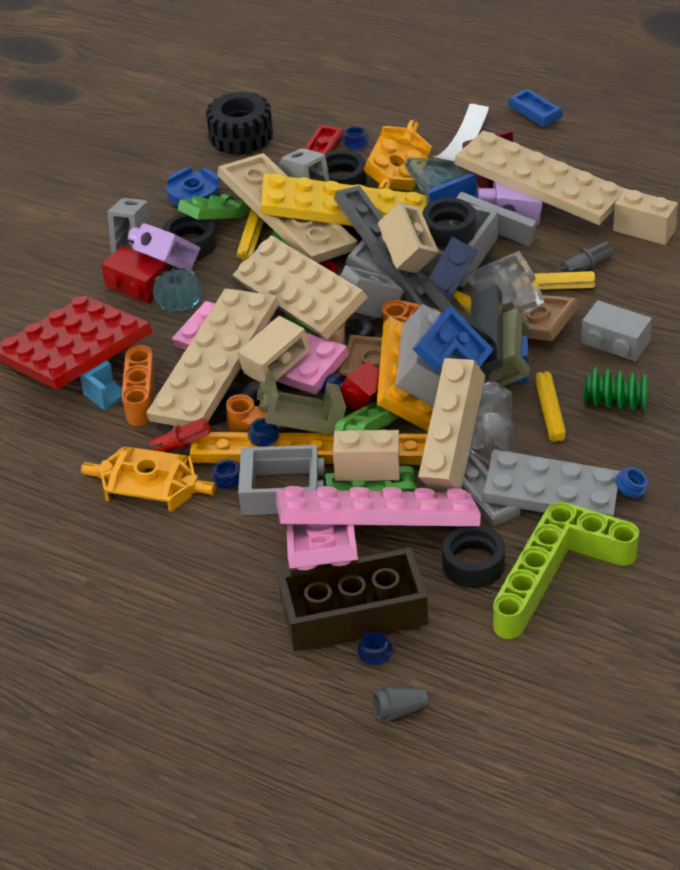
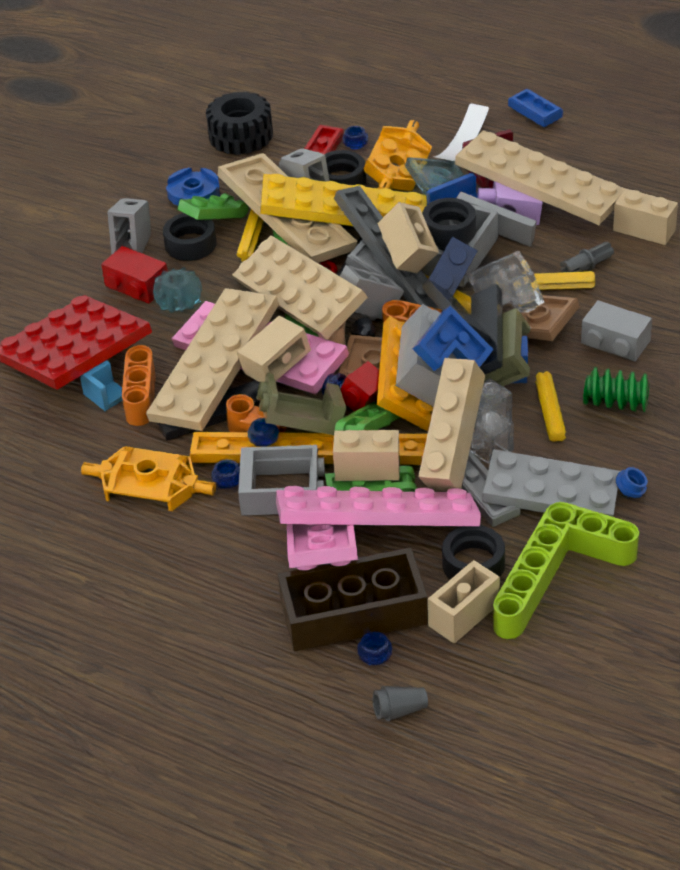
(159, 243): lavender torso -> none
(181, 436): red axle -> none
(463, 601): none -> tan brick

